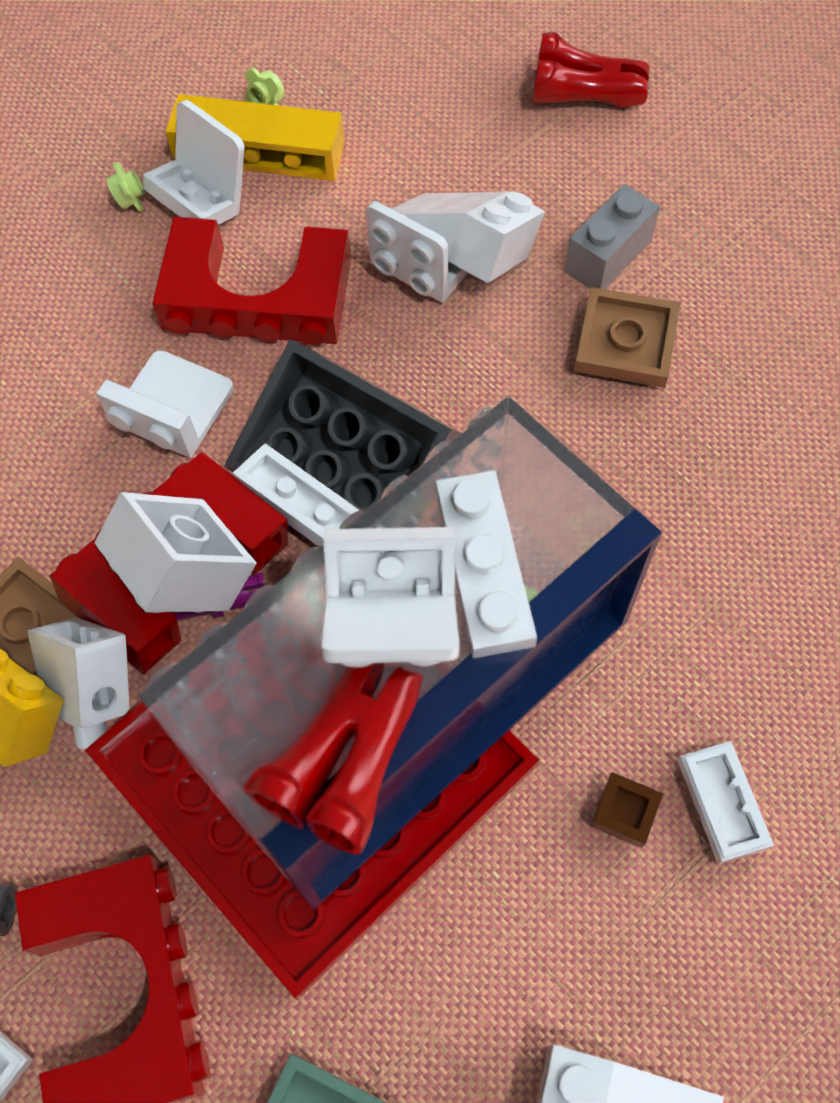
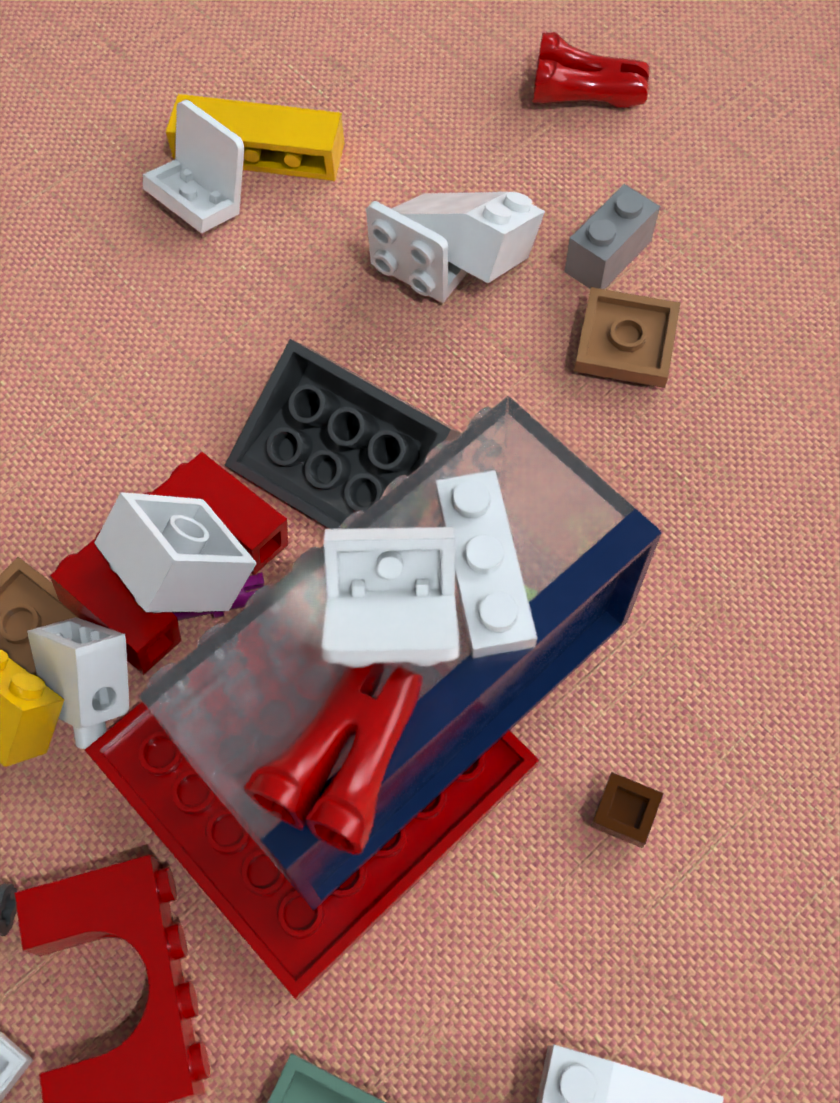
(126, 188): yellowish green plate -> none
(168, 402): white bracket -> none
(263, 87): yellowish green plate -> none
(294, 493): white plate -> none
(301, 309): red arch -> none
(725, 802): white plate -> none

